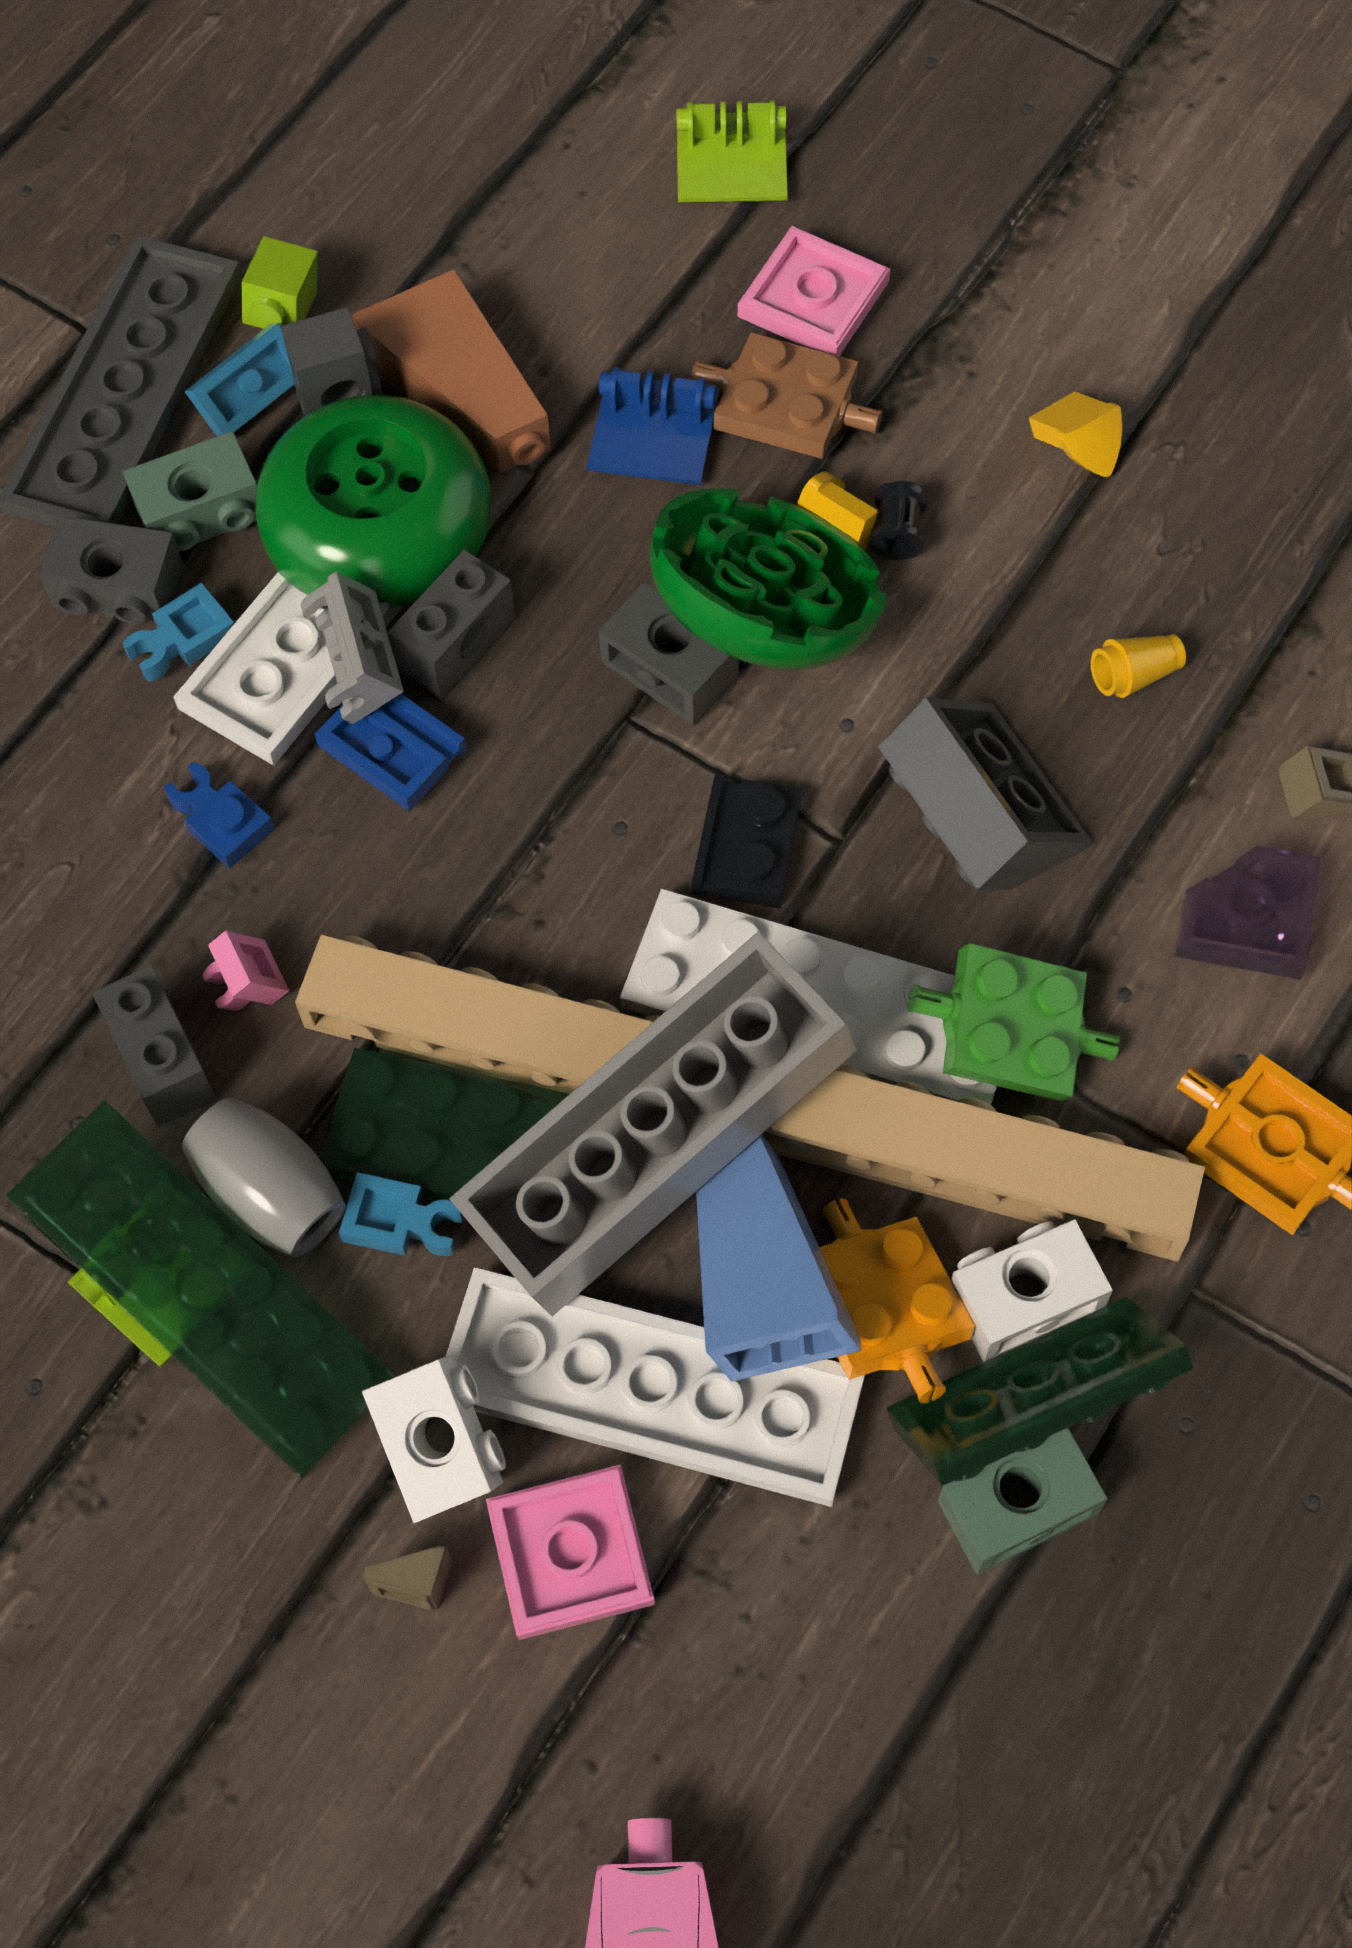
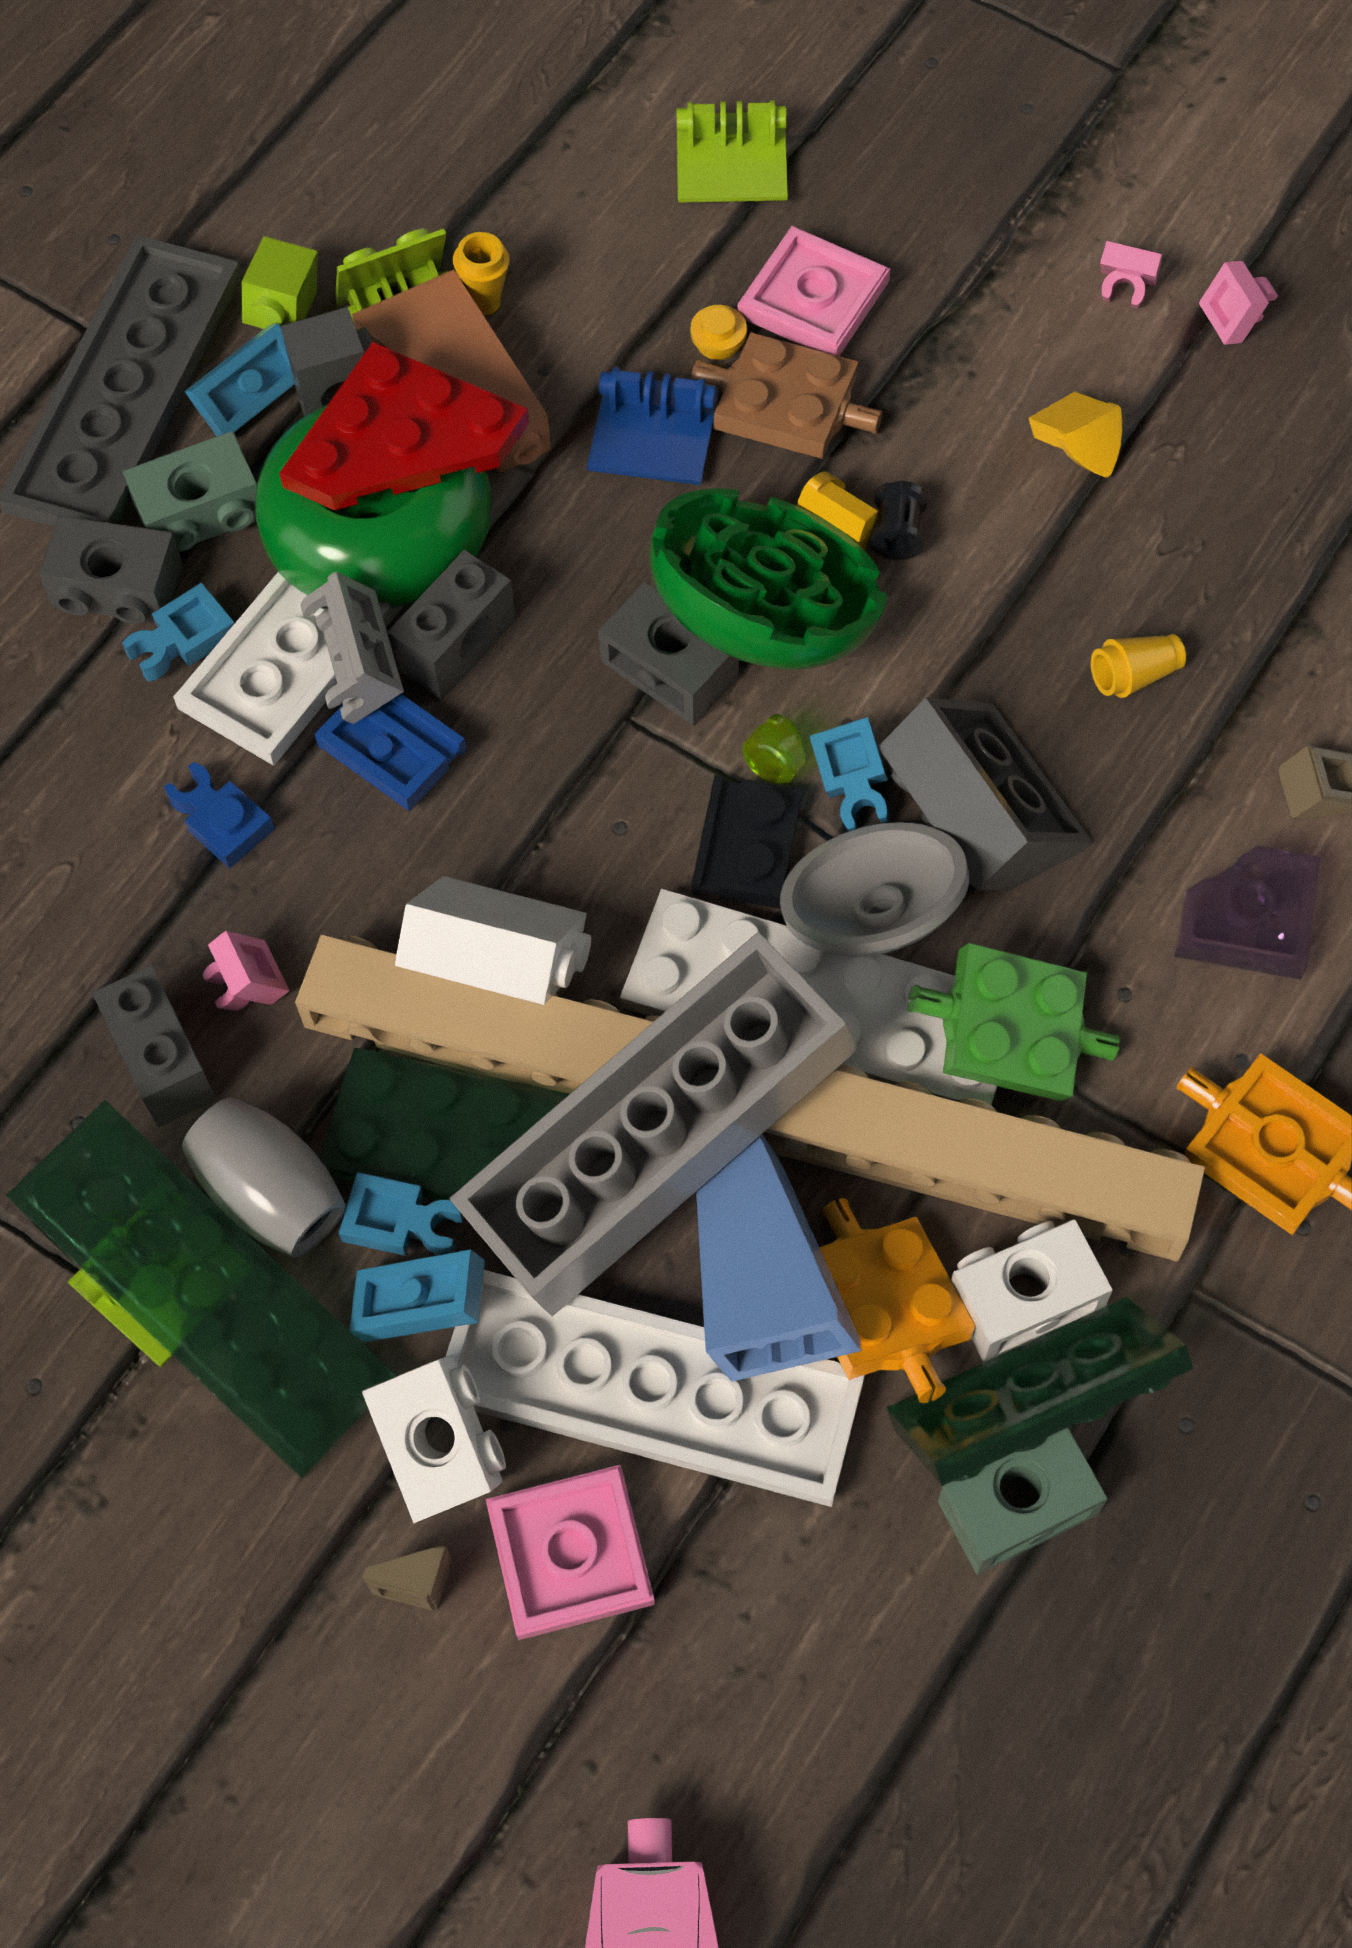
(368, 272): none -> lime hinge
(400, 430): none -> red plate
(417, 1296): none -> dark azure plate
(482, 268): none -> yellow cone
(492, 940): none -> white brick
(718, 331): none -> yellow plate
(775, 750): none -> clear neon green tile
(849, 766): none -> dark azure plate
(875, 889): none -> light grey dish
(1130, 266): none -> bright pink tile
(1236, 301): none -> bright pink tile

